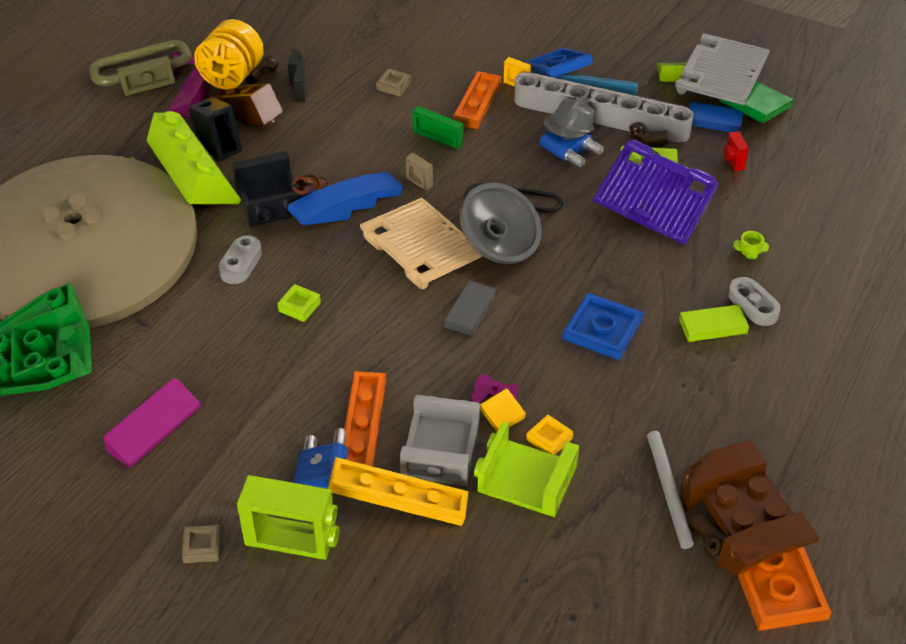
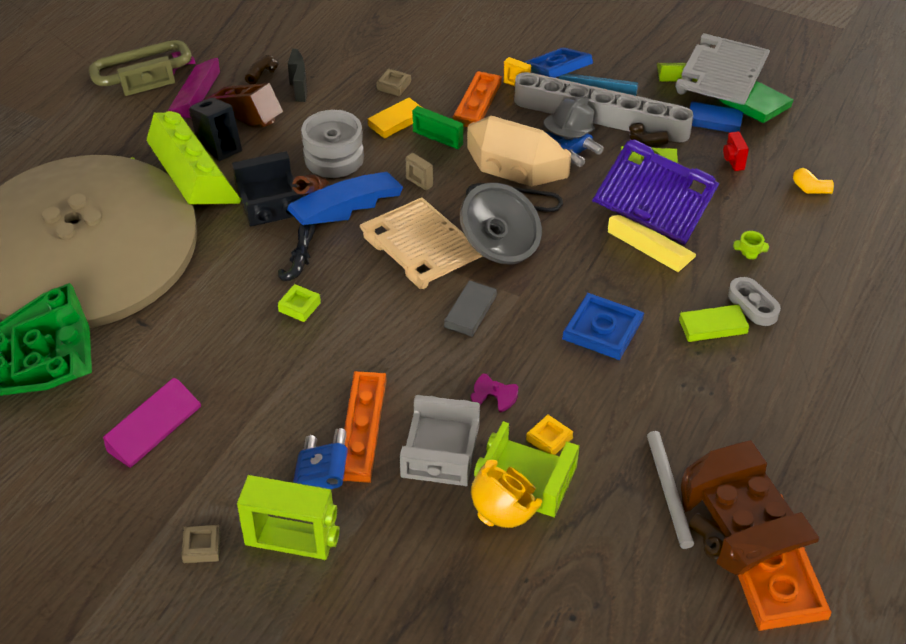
(229, 54): yellow wheel -> none
(240, 259): light grey plate -> none
(299, 255): none -> black piece
(332, 143): none -> light grey wheel
(393, 118): none -> yellow tile
(398, 491): yellow tile -> none
(502, 408): yellow tile -> none
(503, 496): none -> yellow cylinder
(517, 152): none -> tan wedge
(650, 242): none -> light yellow slope
(810, 184): none -> yellow arm

